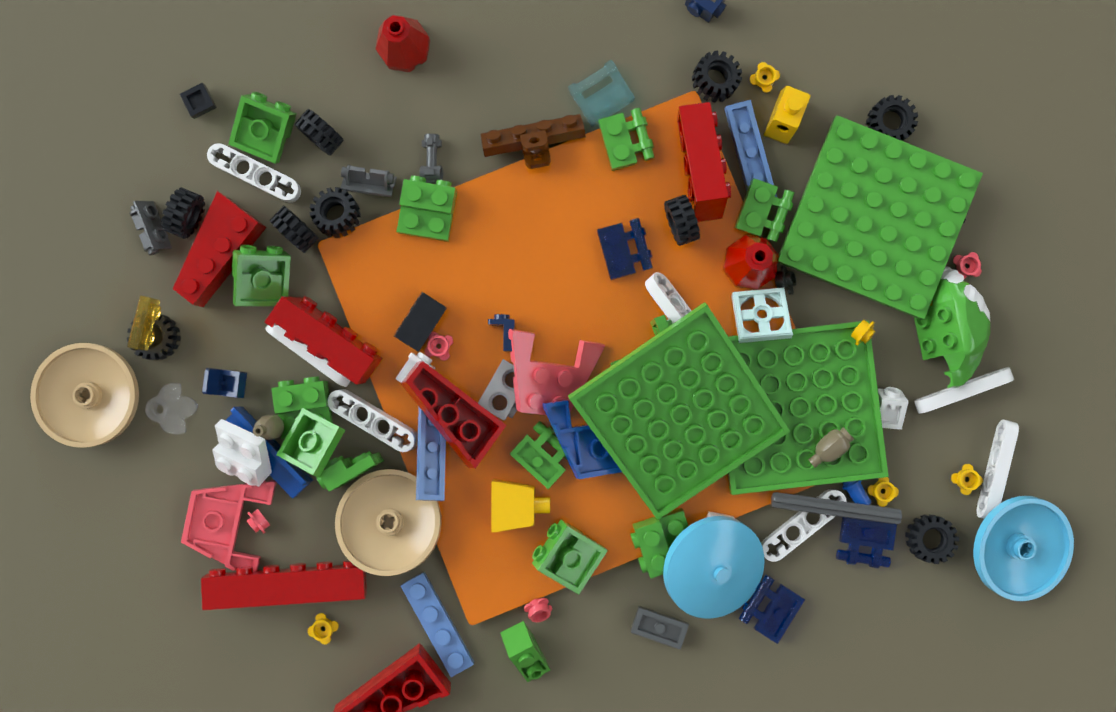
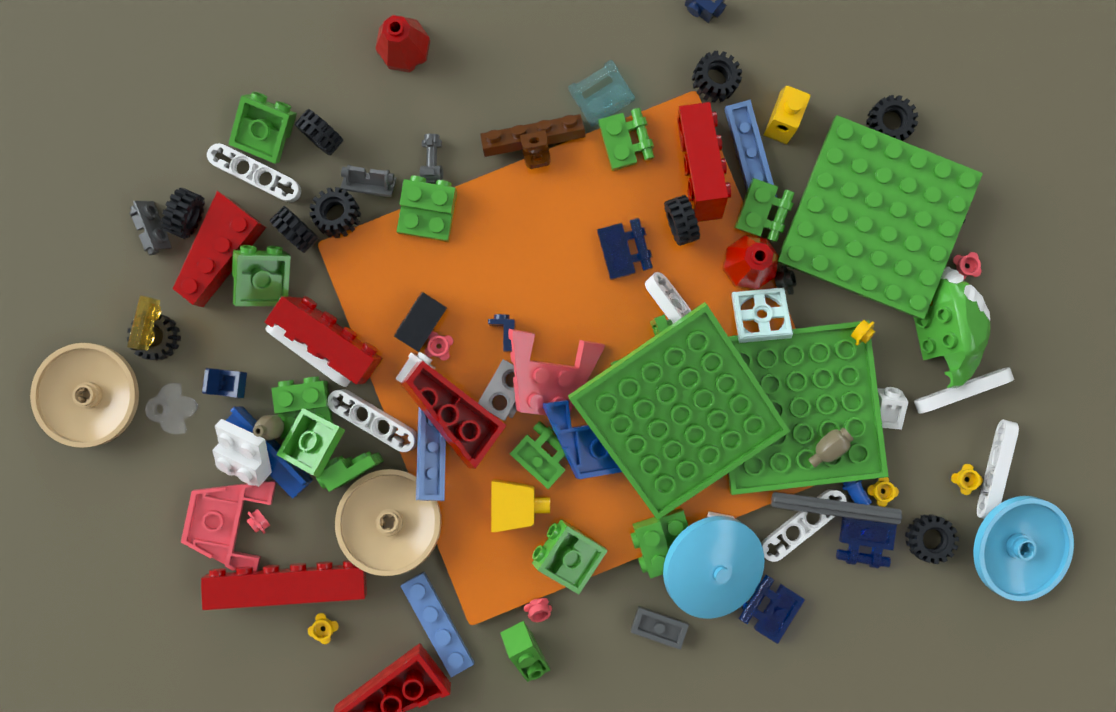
(198, 100): black plate -> none
(767, 70): yellow plate -> none

